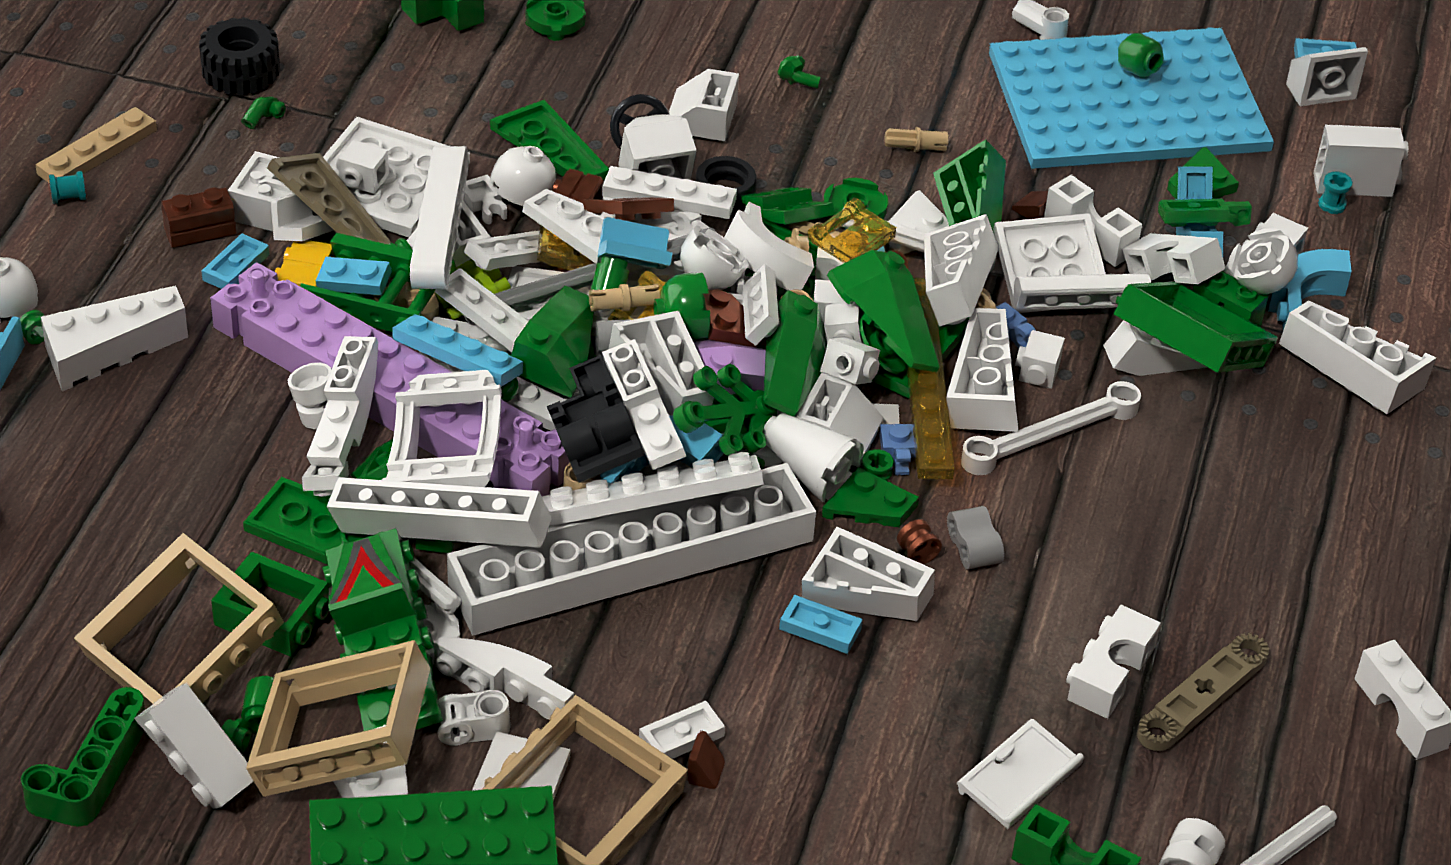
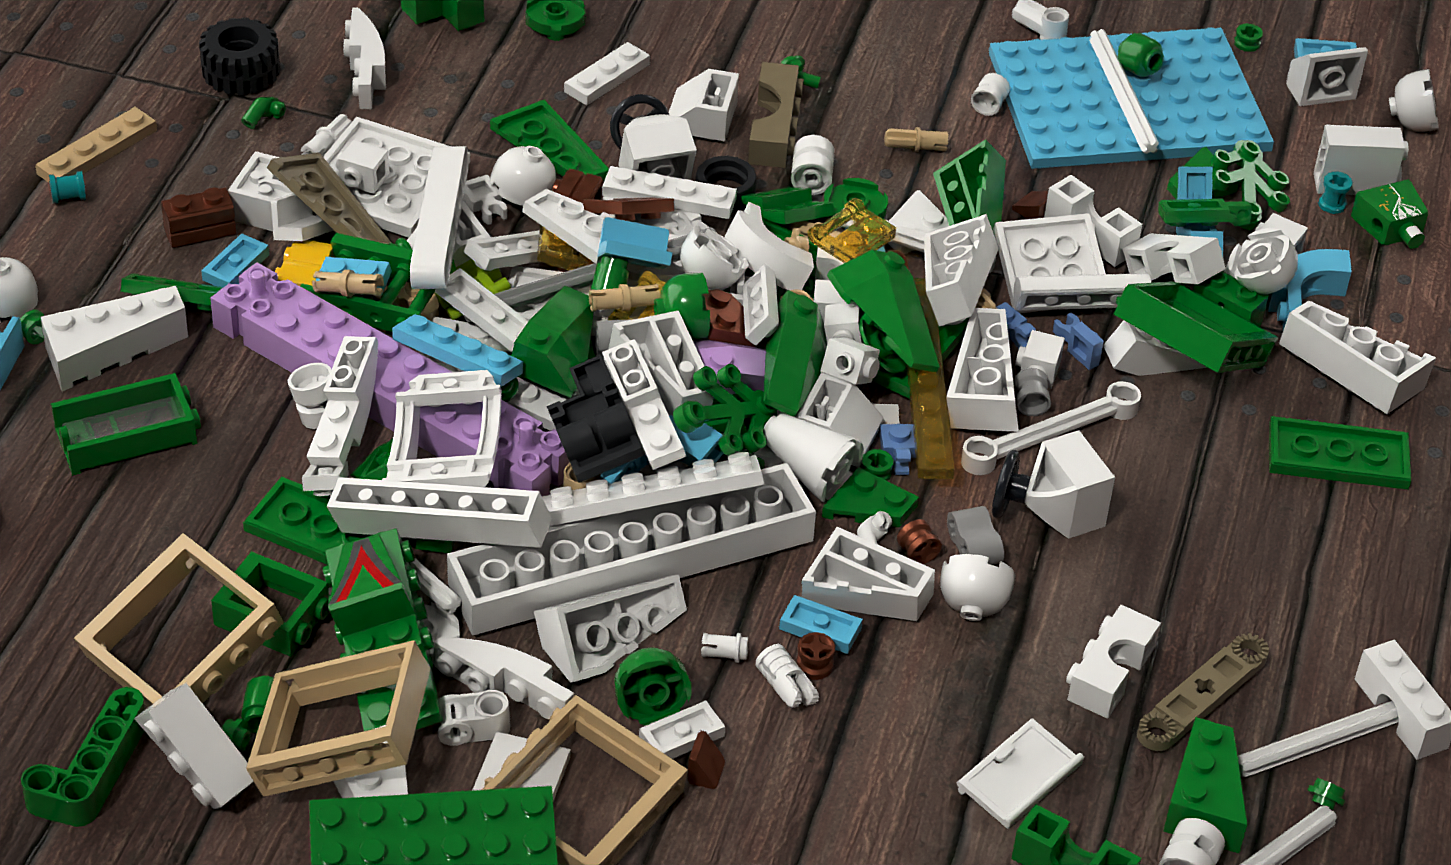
(125, 422): none -> green door
(188, 291): none -> green plate
(326, 136): none -> white axle
(348, 283): none -> tan pin
(365, 56): none -> white slope
(598, 630): none -> white wedge
(606, 73): none -> white plate
(651, 685): none -> green cylinder
(728, 646): none -> white pin
(771, 135): none -> dark tan arch
(786, 677): none -> white hinge
(813, 163): none -> white wheel
(816, 655): none -> copper wheel
(875, 527): none -> white arm
(975, 586): none -> white cylinder
(990, 94): none -> white wheel
(1032, 392): none -> light grey wheel
(1066, 489): none -> white piece
(1081, 340): none -> medium blue plate
(1124, 92): none -> white axle
(1210, 784): none -> green wedge
(1248, 37): none -> green bush
(1249, 157): none -> green plant
(1317, 739): none -> white axle
(1326, 793): none -> green plate
(1339, 452): none -> green tile
(1392, 213): none -> green torso
(1415, 102): none -> white cylinder

